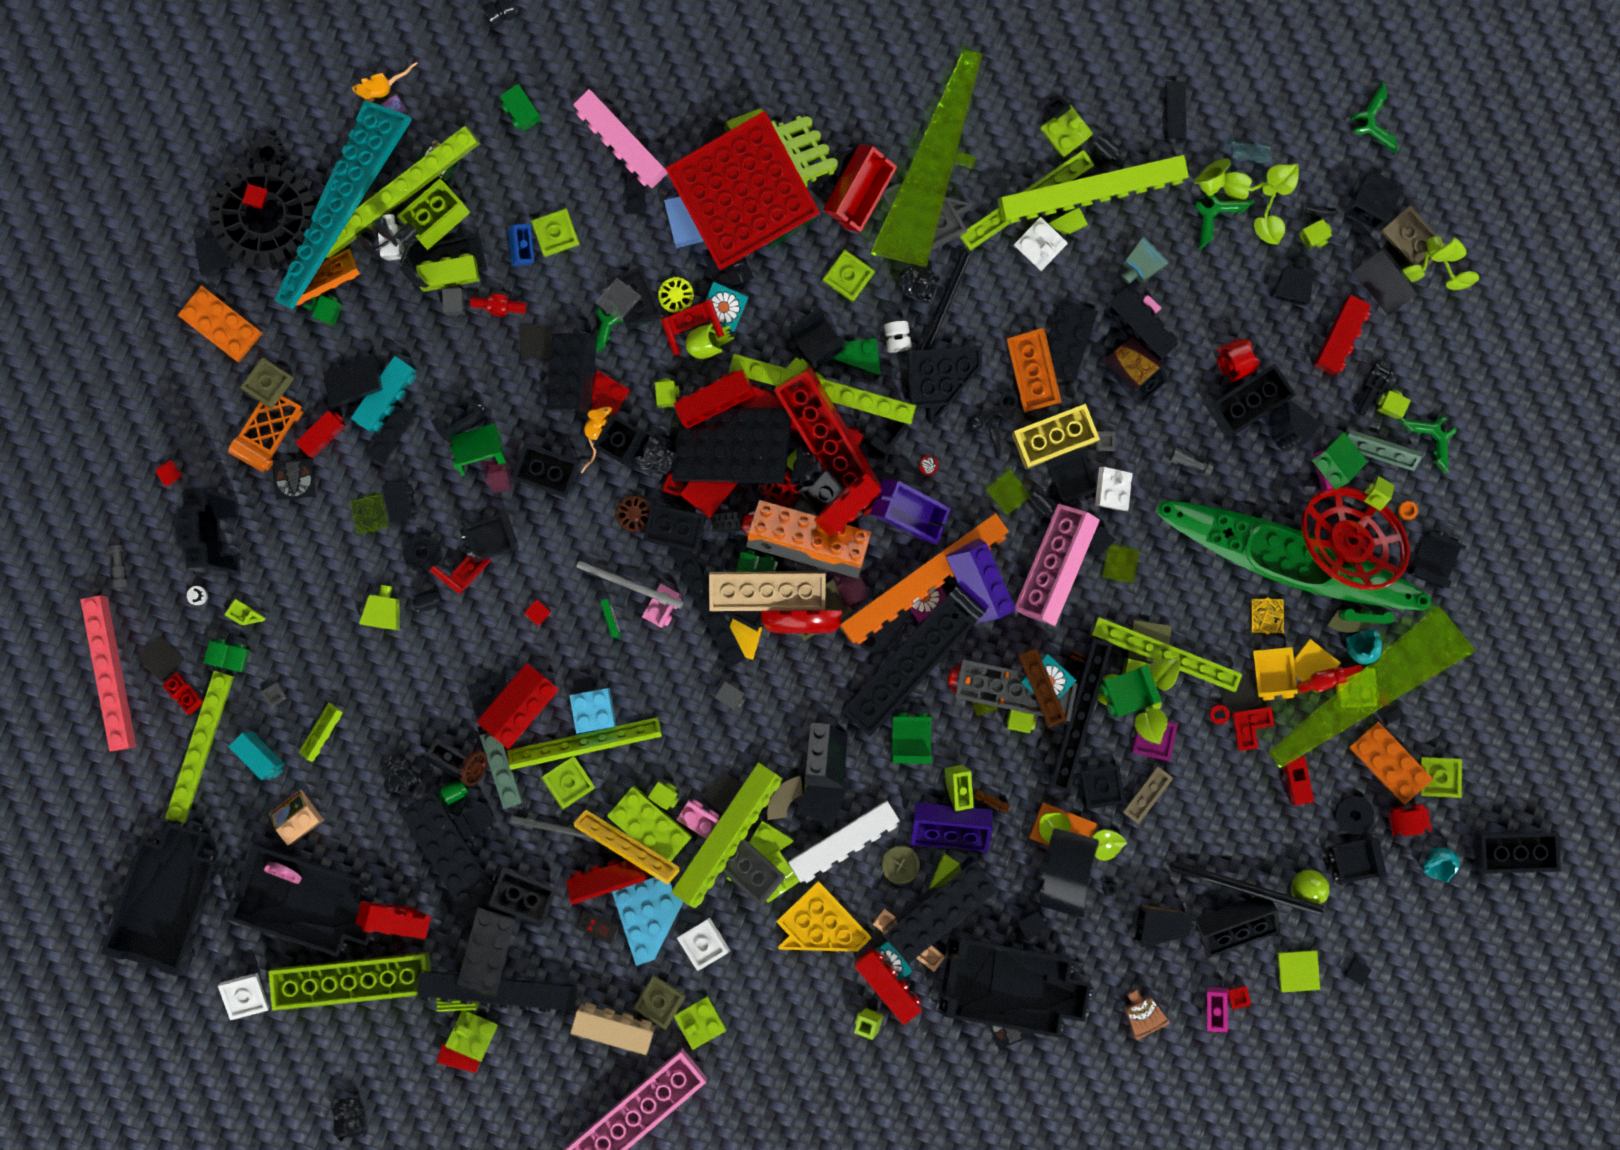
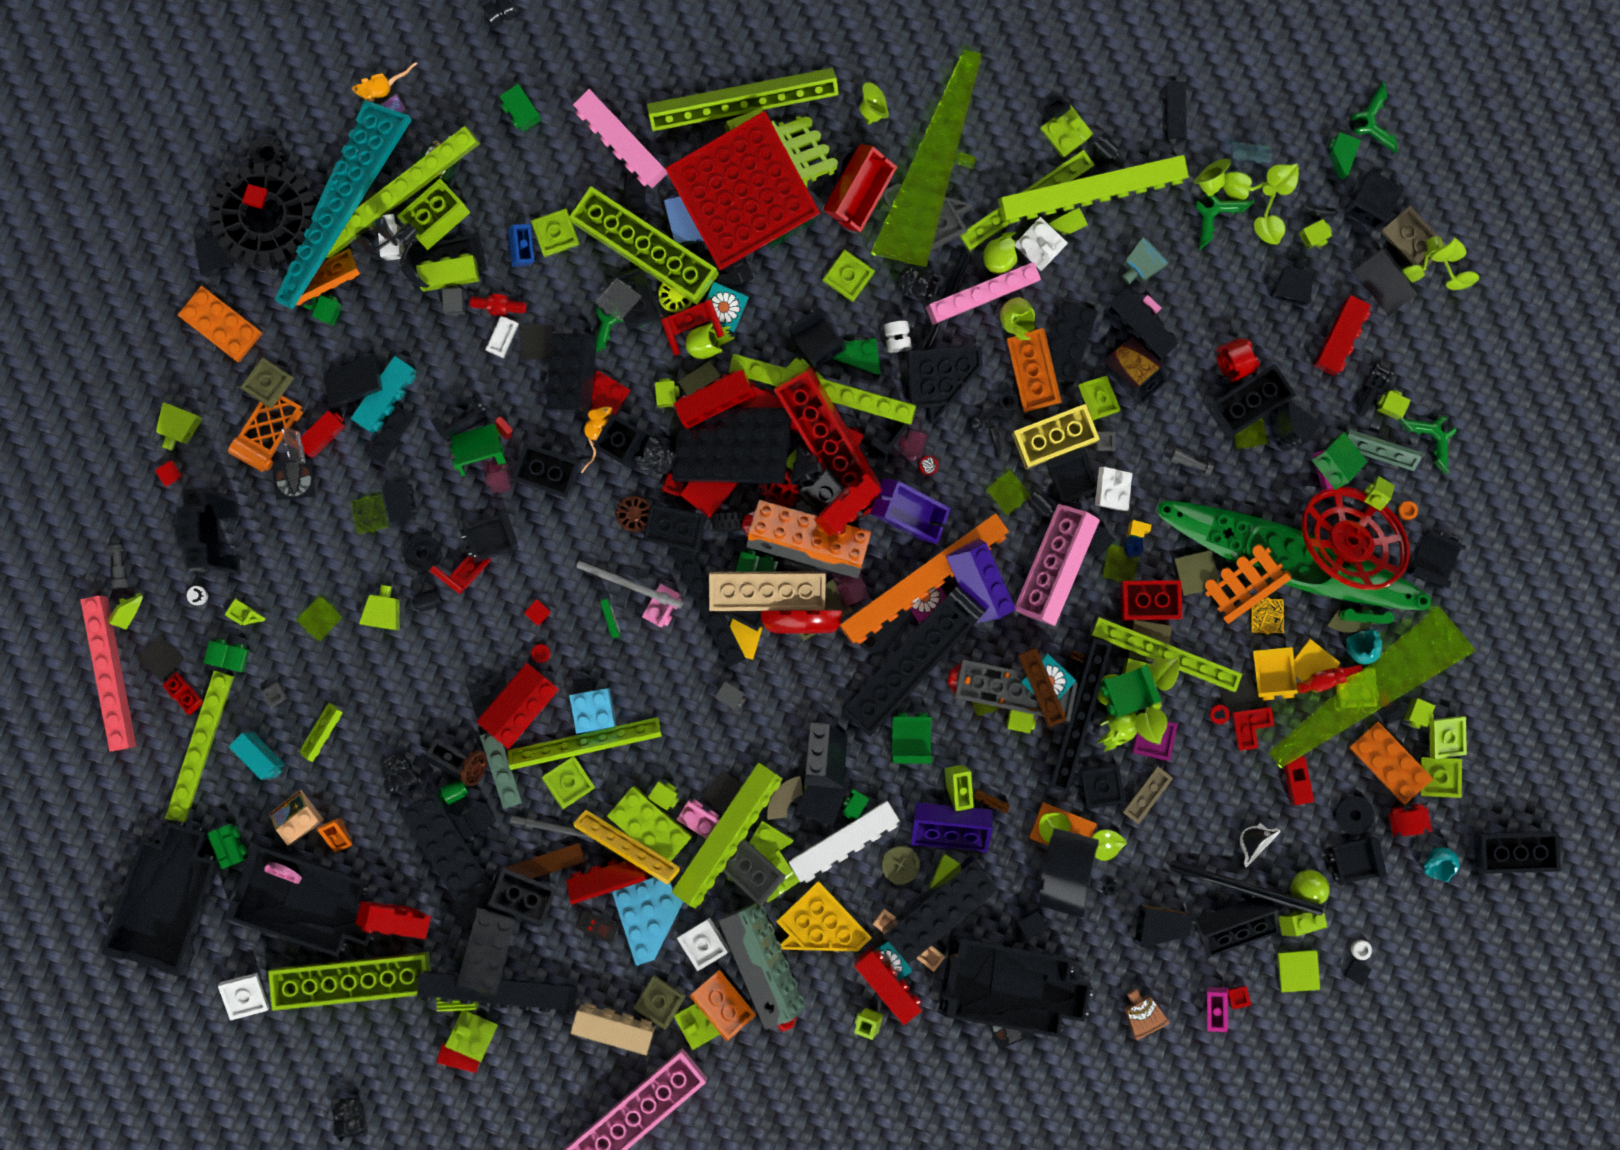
(125, 611): none -> lime slope
(176, 425): none -> lime torso
(228, 845): none -> green brick
(293, 445): none -> clear piece
(319, 618): none -> clear neon green piece
(335, 834): none -> orange slope
(502, 336): none -> white tile
(503, 428): none -> red tile
(540, 653): none -> red tile
(549, 862): none -> reddish brown tile
(644, 245): none -> lime brick
(699, 378): none -> olive tile
(722, 1005): none -> orange plate
(743, 99): none -> lime brick
(763, 966): none -> piece
(854, 804): none -> green brick
(873, 104): none -> lime piece
(914, 445): none -> clear pink brick
(983, 293): none -> bright pink brick
(1000, 254): none -> lime helmet
(1018, 317): none -> lime helmet
(1099, 398): none -> lime hinge
(1121, 730): none -> lime helmet
(1134, 538): none -> leg
(1151, 600): none -> red brick
(1195, 571): none -> olive tile
(1251, 436): none -> clear neon green piece
(1255, 840): none -> hat
(1257, 581): none -> orange fence
(1301, 922): none -> lime brick
(1342, 153): none -> green slope
(1361, 949): none -> white tile
(1419, 713): none -> lime brick
(1448, 737): none -> lime hinge

